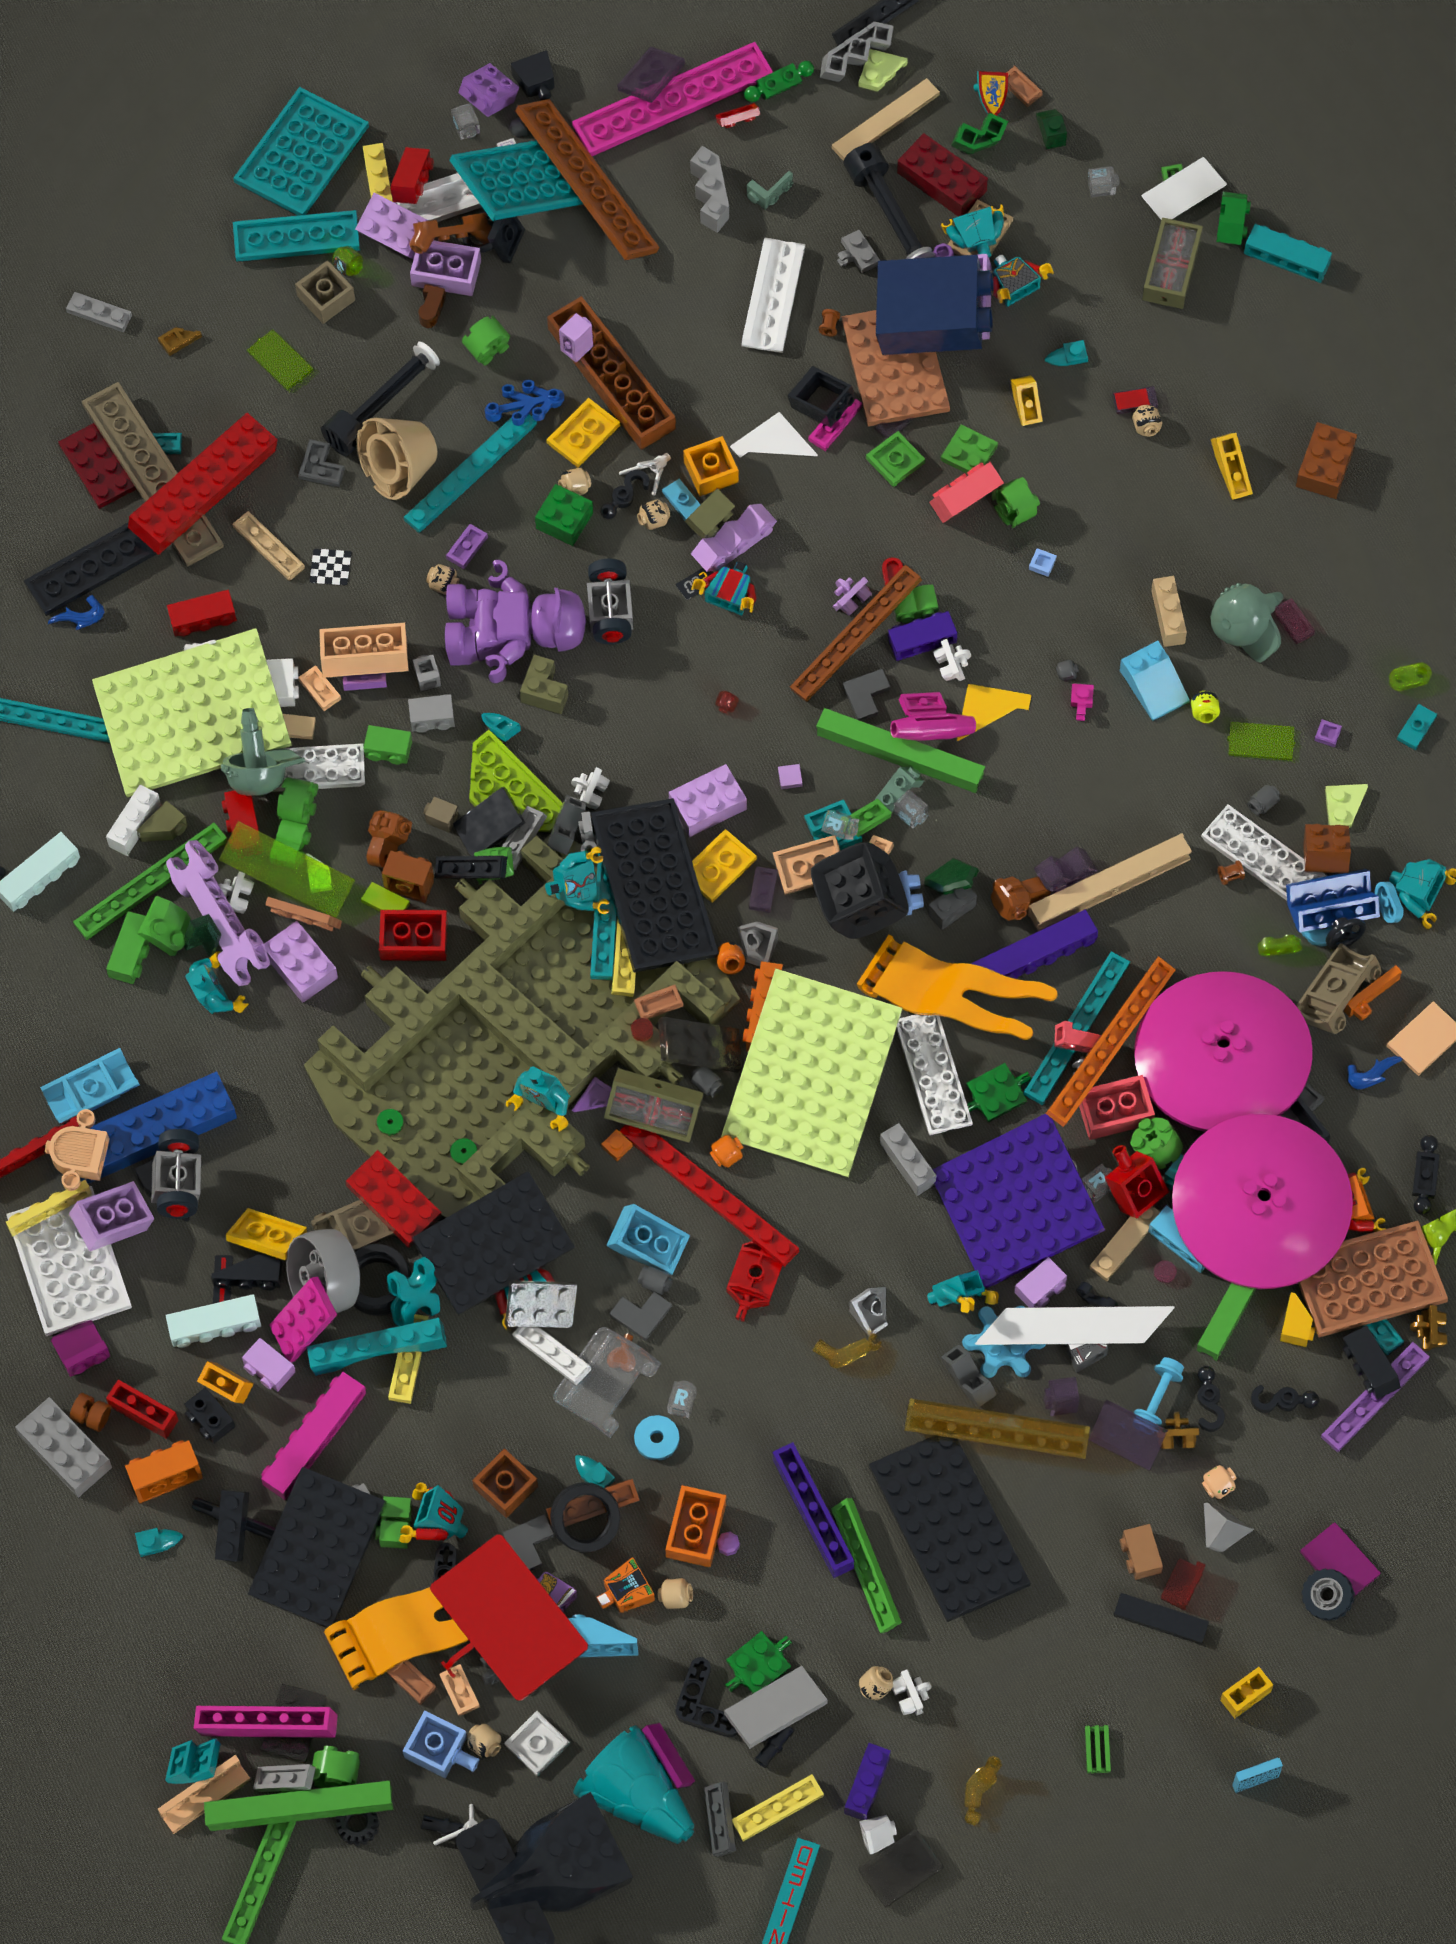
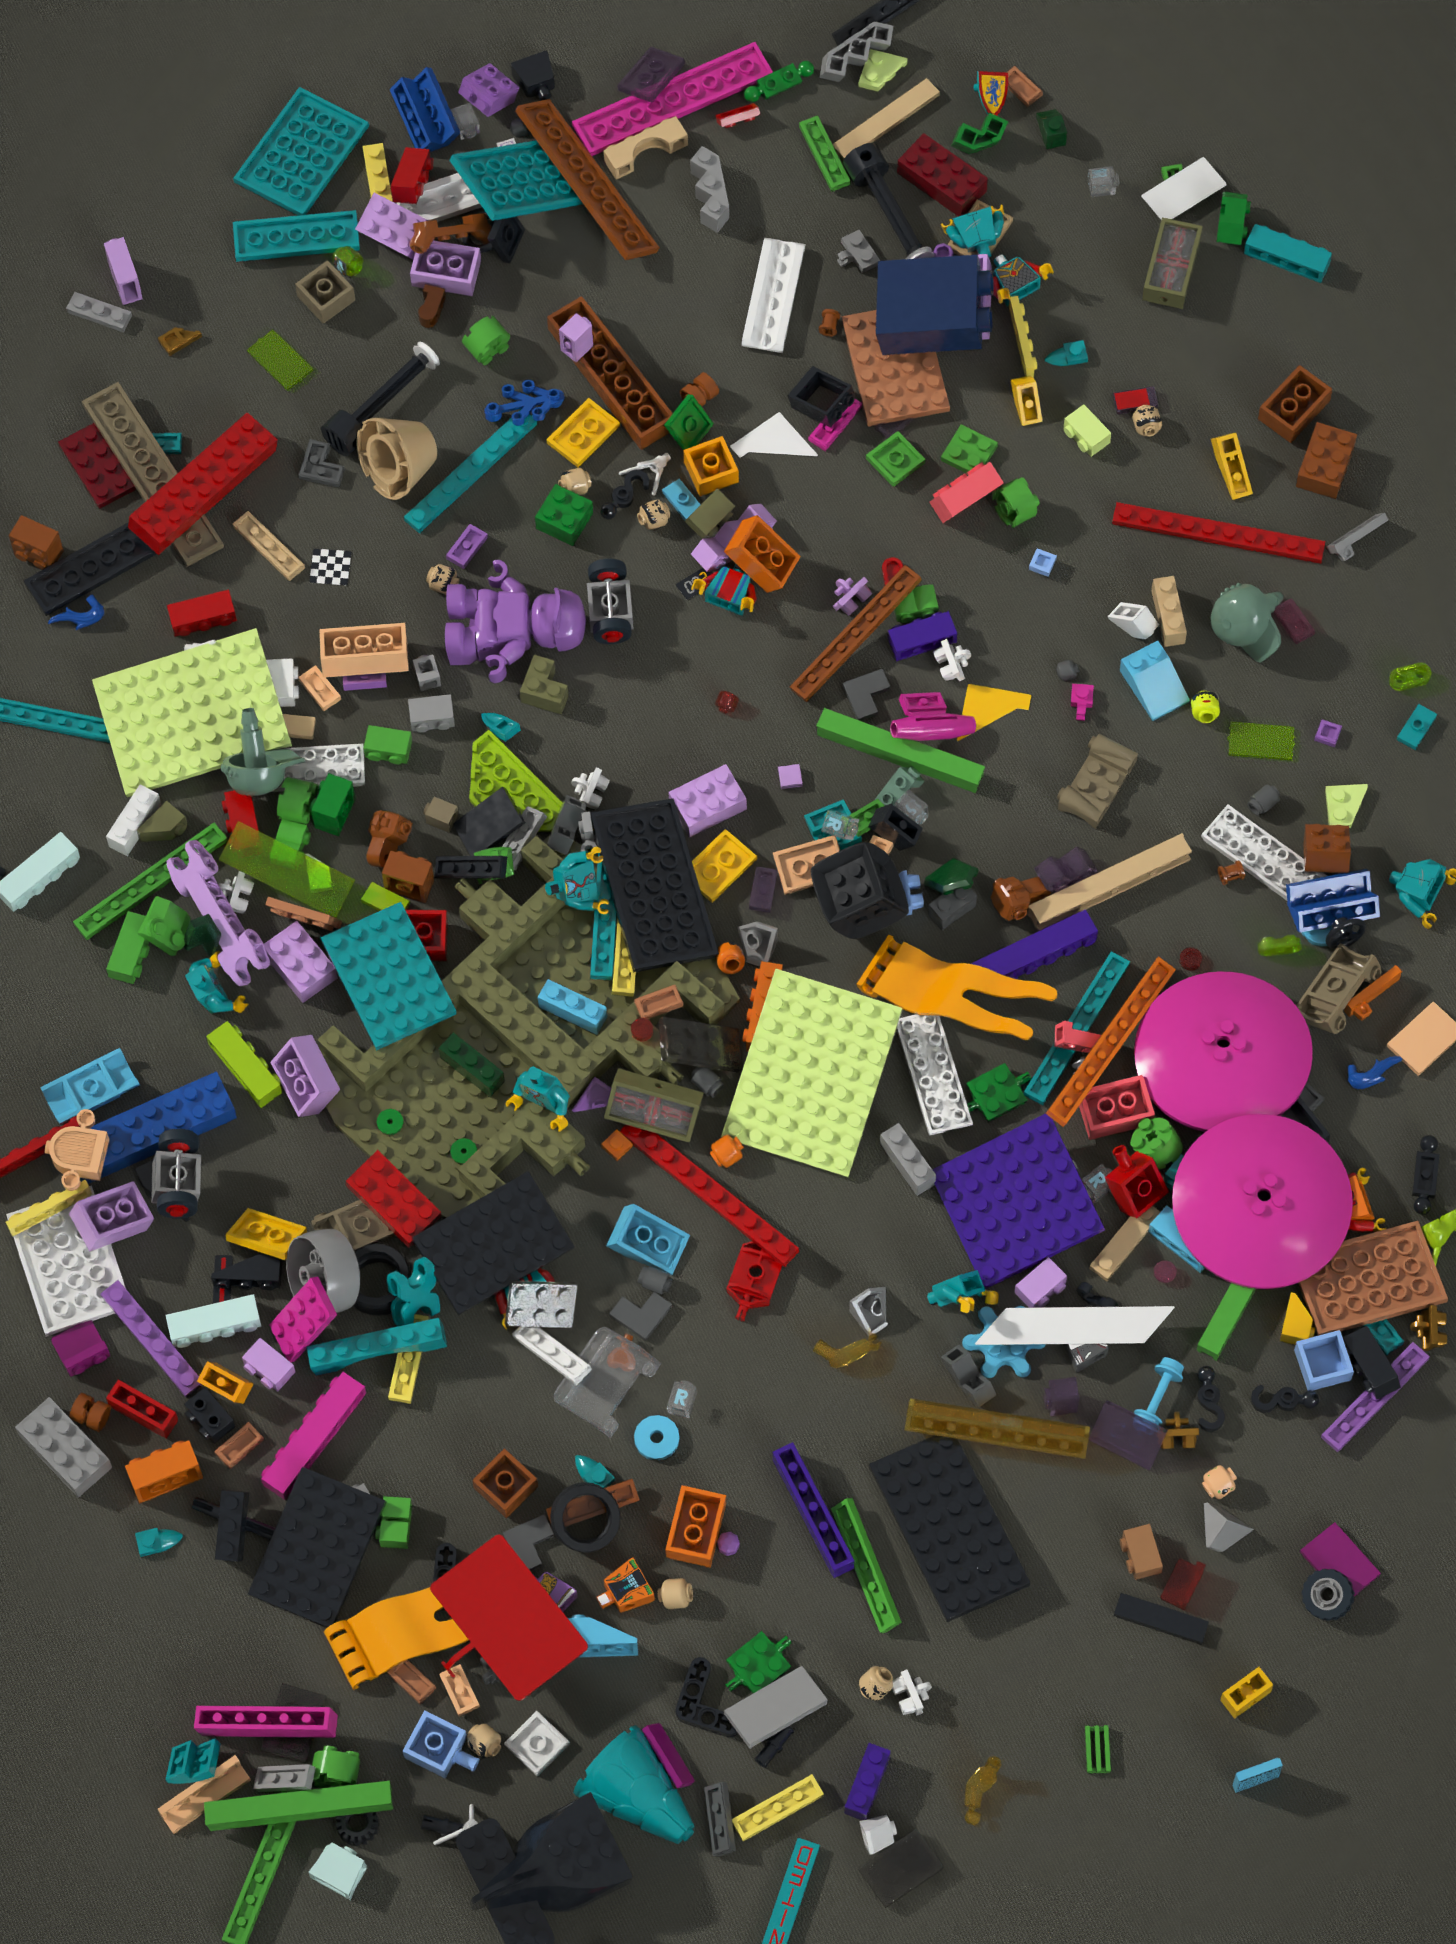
(35, 543): none -> dark orange brick
(123, 270): none -> lavender brick
(151, 1338): none -> medium lavender plate
(239, 1445): none -> nougat tile
(244, 1064): none -> lime brick
(305, 1075): none -> lavender brick
(332, 804): none -> green brick
(339, 1869): none -> light aqua torso
(388, 976): none -> teal plate
(425, 111): none -> blue slope
(437, 1516): torso -> none
(471, 1064): none -> dark green brick
(572, 1006): none -> medium azure brick
(667, 136): none -> tan arch
(689, 423): none -> green tile
(702, 389): none -> dark orange wheel
(762, 554): none -> orange brick
(765, 198): sand green bracket -> none
(824, 153): none -> bright green plate
(895, 827): none -> black brick
(1021, 330): none -> light yellow plate
(1087, 430): none -> yellowish green brick
(1097, 780): none -> dark tan piece
(1134, 620): none -> white slope
(1190, 959): none -> clear red tile
(1218, 532): none -> red plate
(1295, 404): none -> dark orange brick
(1324, 1360): none -> light blue piece
(1342, 546): none -> light grey hinge
(1389, 902): medium azure plate -> none

